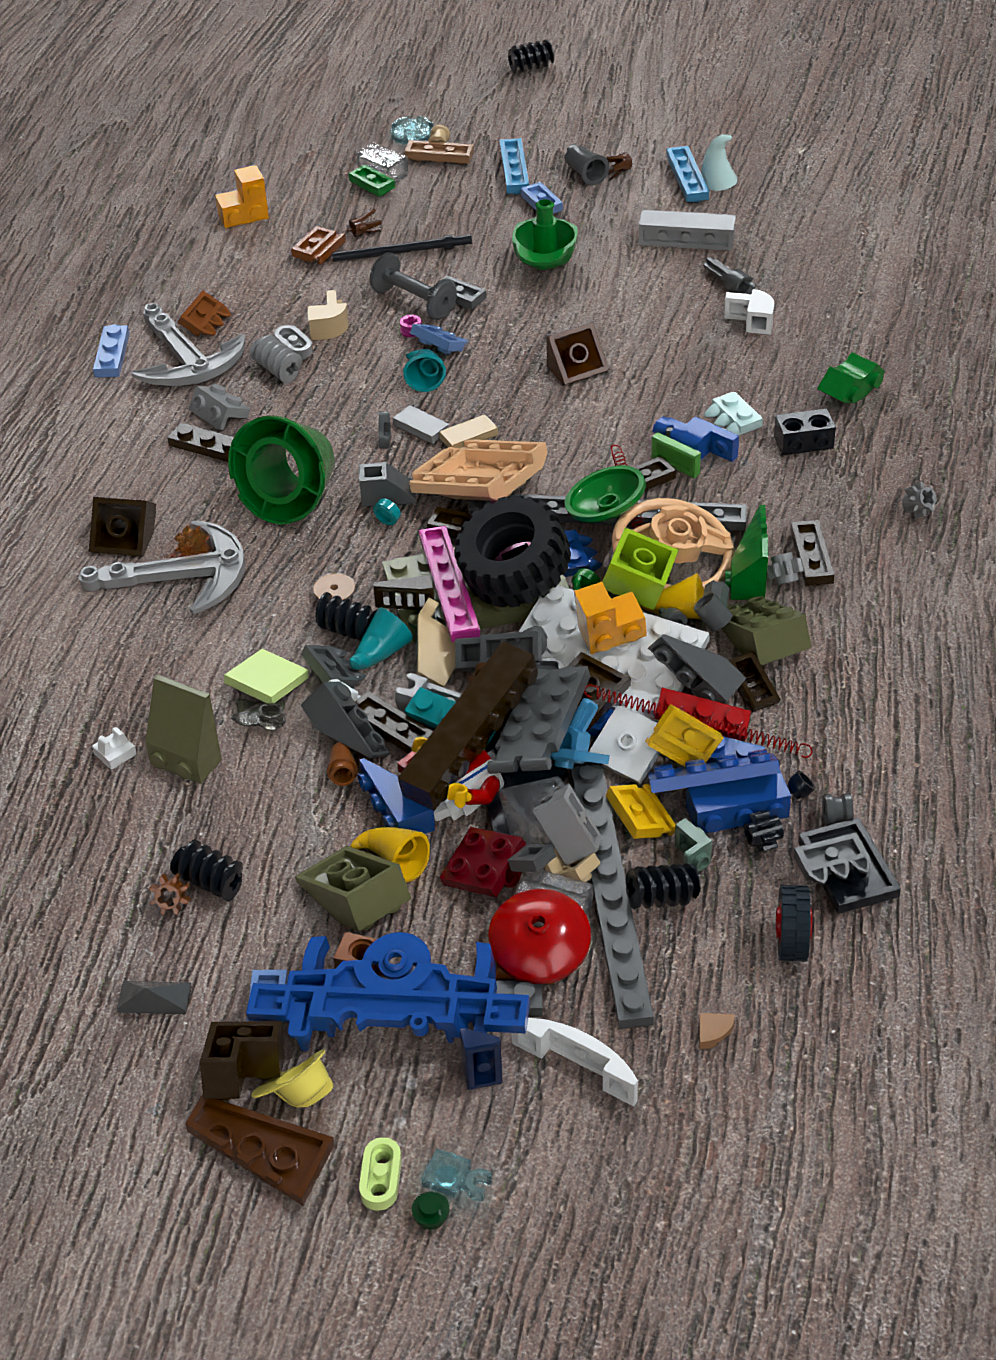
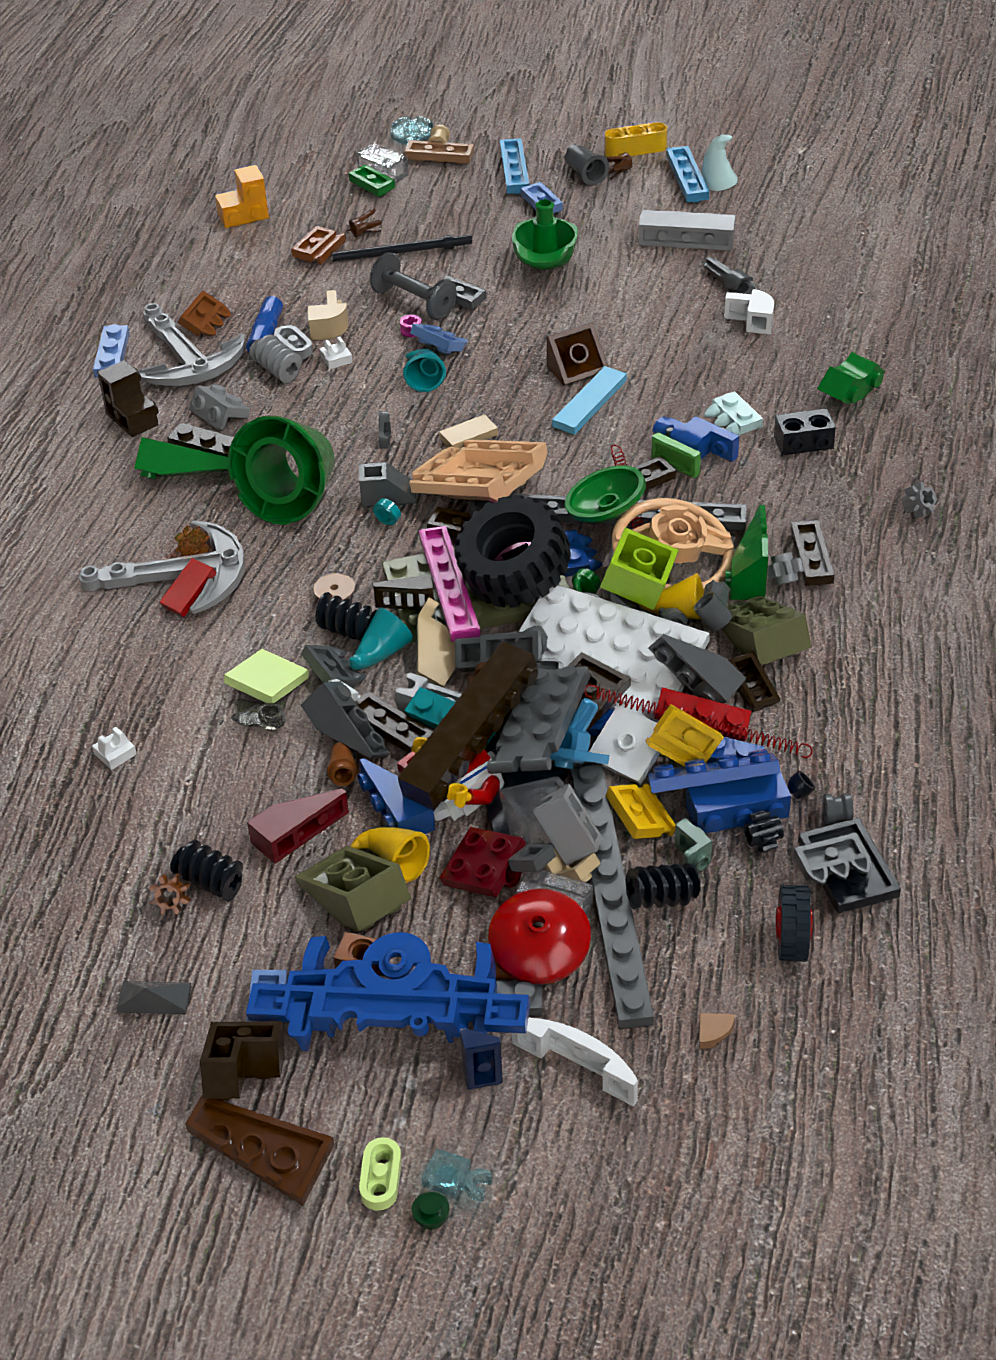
(121, 526): dark brown slope -> none
(125, 400): none -> dark brown brick
(173, 460): none -> green wedge
(182, 730): olive slope -> none
(187, 587): none -> red tile
(266, 320): none -> blue axle
(293, 823): none -> dark red slope
(300, 1084): light yellow piece -> none
(335, 354): none -> white tile
(420, 424): tile -> none
(530, 54): black piece -> none
(589, 400): none -> medium azure tile
(607, 620): light orange brick -> none
(636, 139): none -> yellow beam

